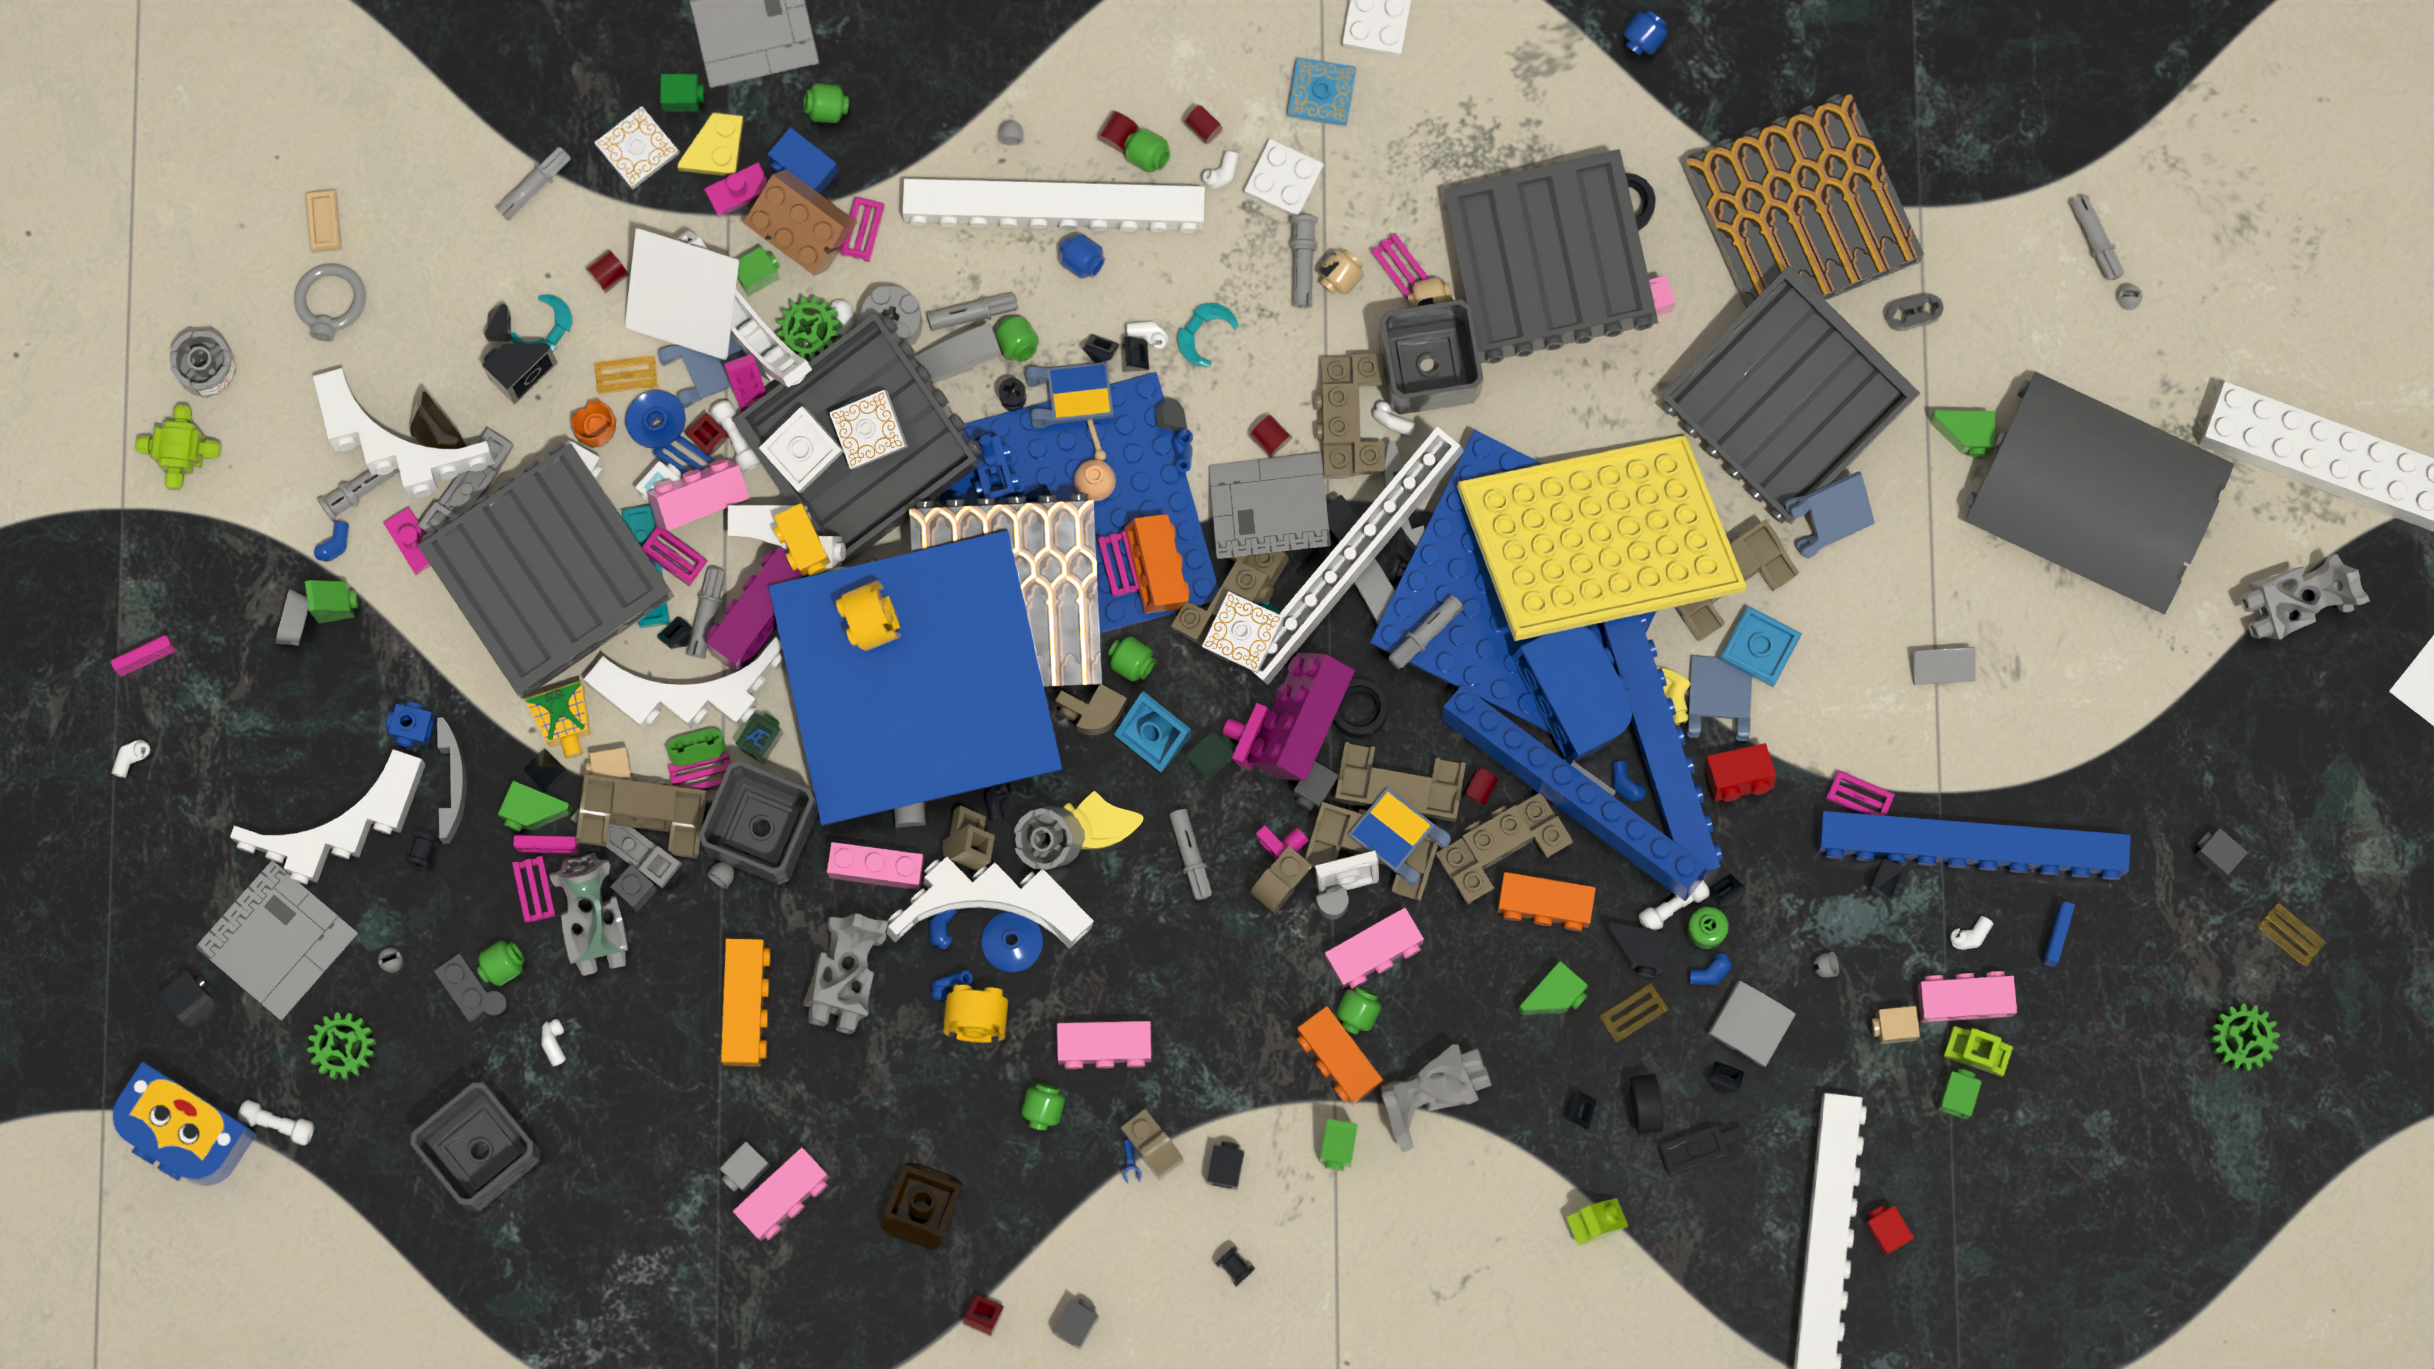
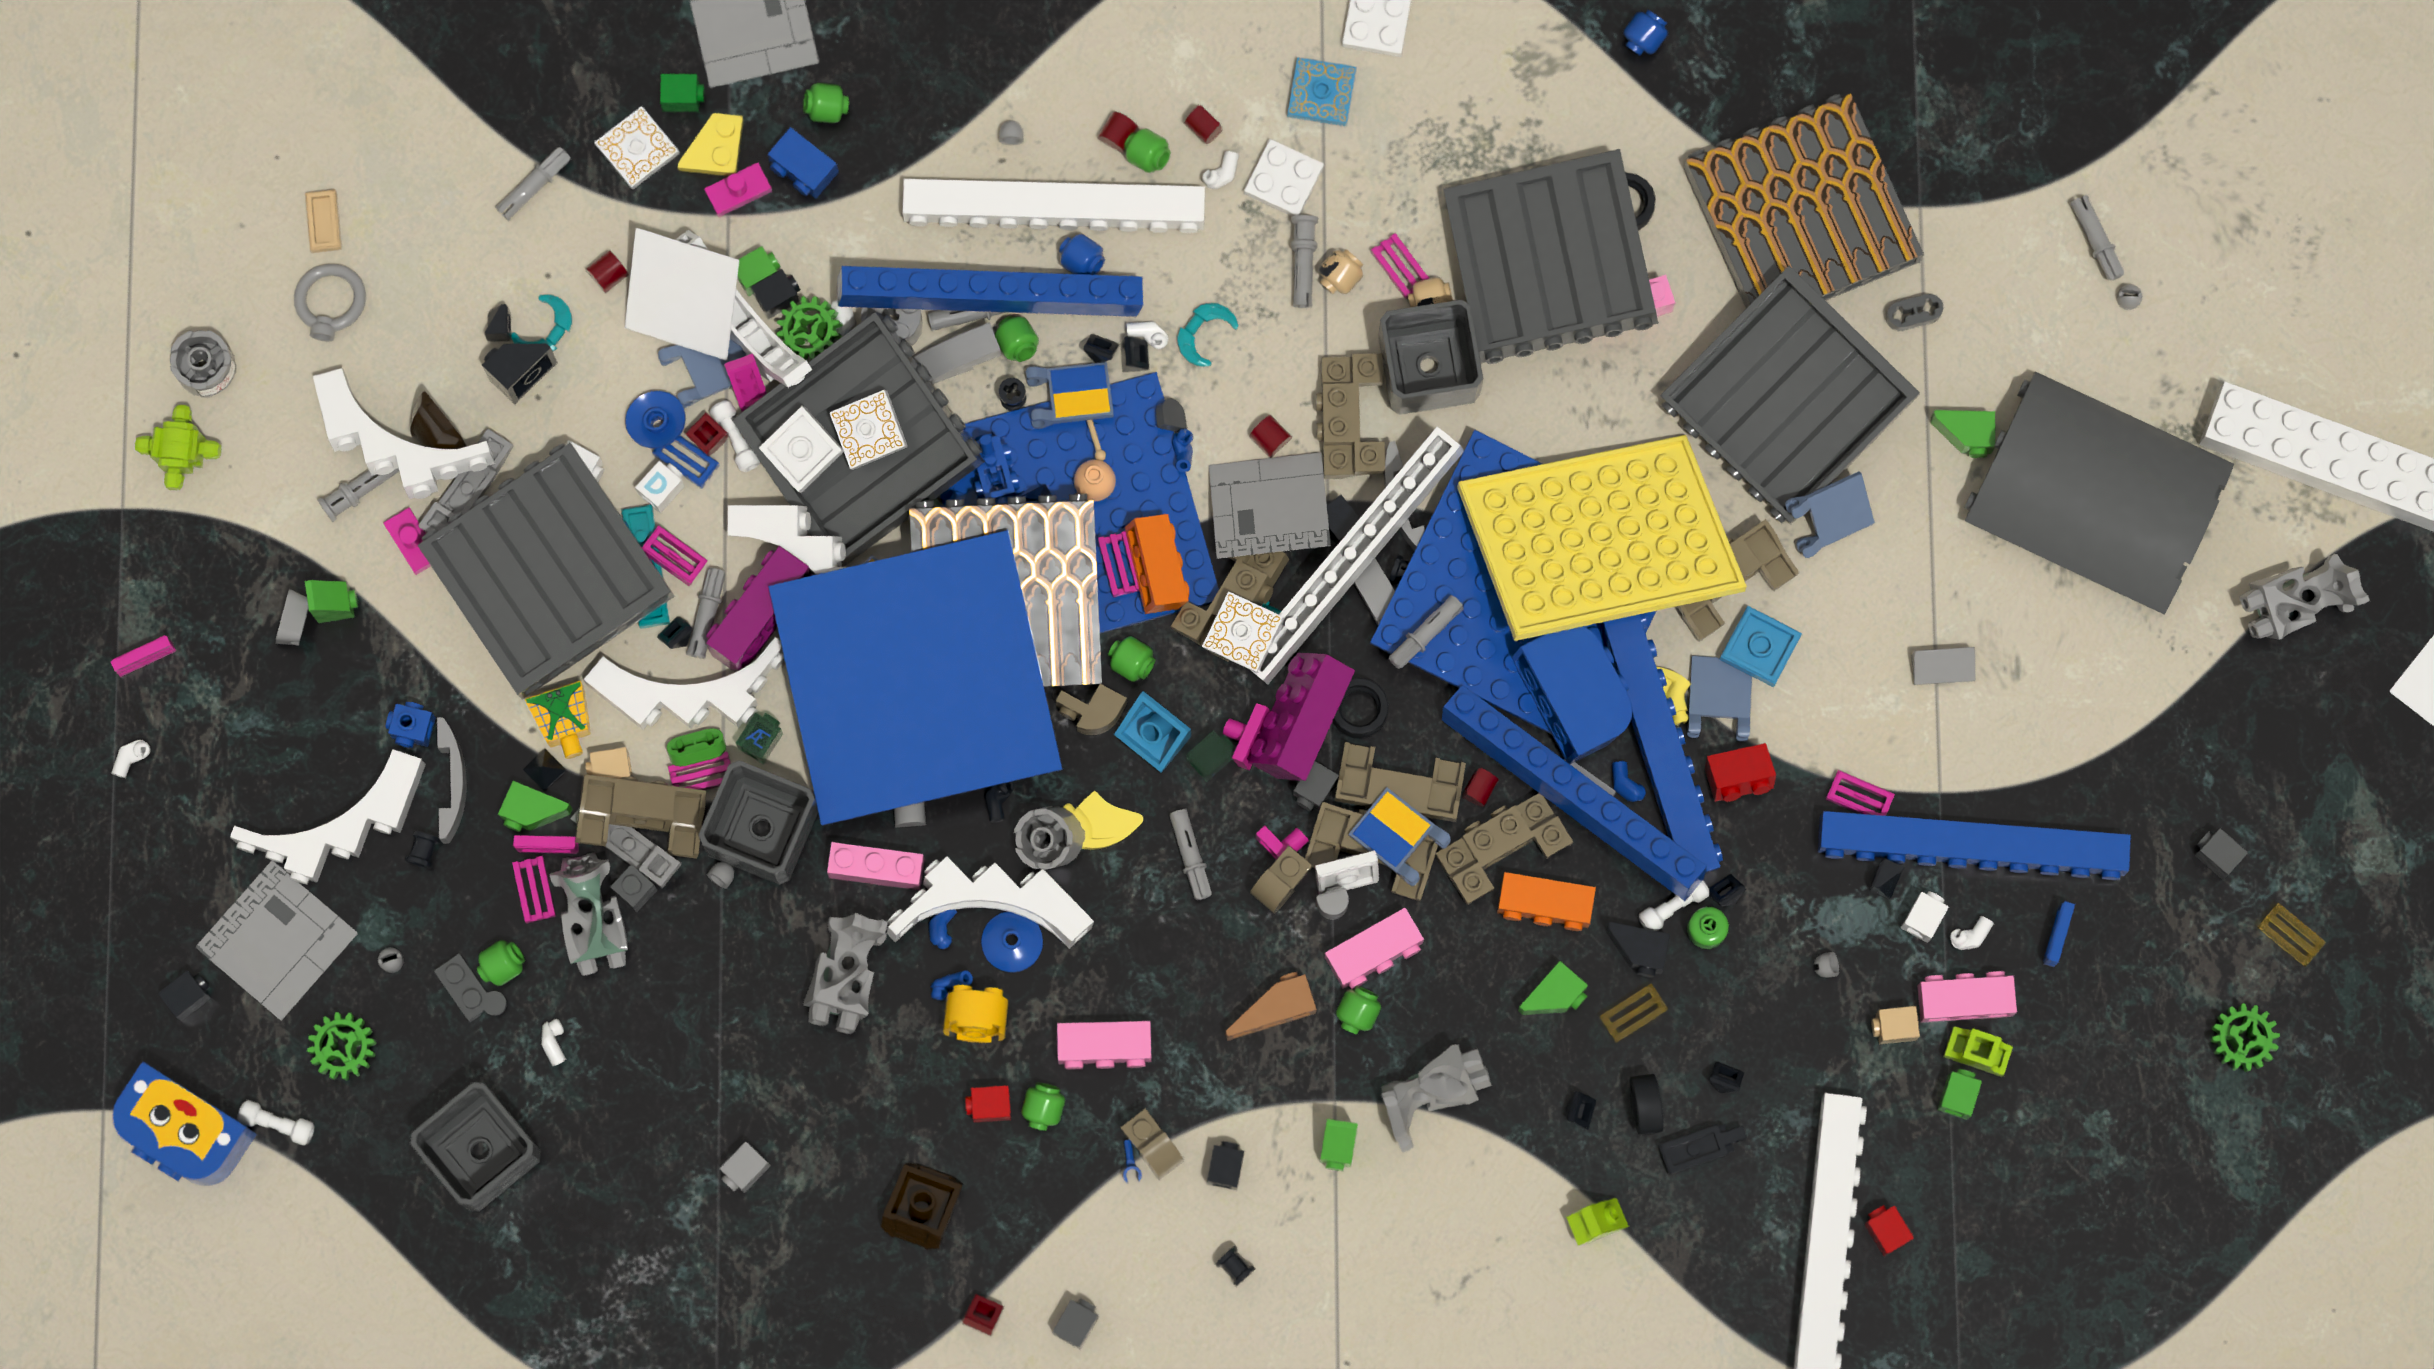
(335, 546): blue arm -> none
(594, 425): orange hair -> none
(626, 386): clear yellow tile -> none
(697, 494): bright pink brick -> none
(744, 1002): light orange brick -> none
(776, 293): none -> black brick
(782, 1195): bright pink brick -> none
(800, 222): medium nougat piece -> none
(802, 539): yellow brick -> none
(856, 253): dark pink tile -> none
(869, 616): yellow brick -> none
(968, 840): dark tan brick -> none
(989, 291): none -> blue brick
(989, 1104): none -> red brick
(1280, 1004): none -> medium nougat slope
(1338, 1056): orange brick -> none
(1390, 421): white arm -> none
(1714, 973): blue arm -> none
(1751, 1023): light grey slope -> none
(1925, 916): none -> white brick

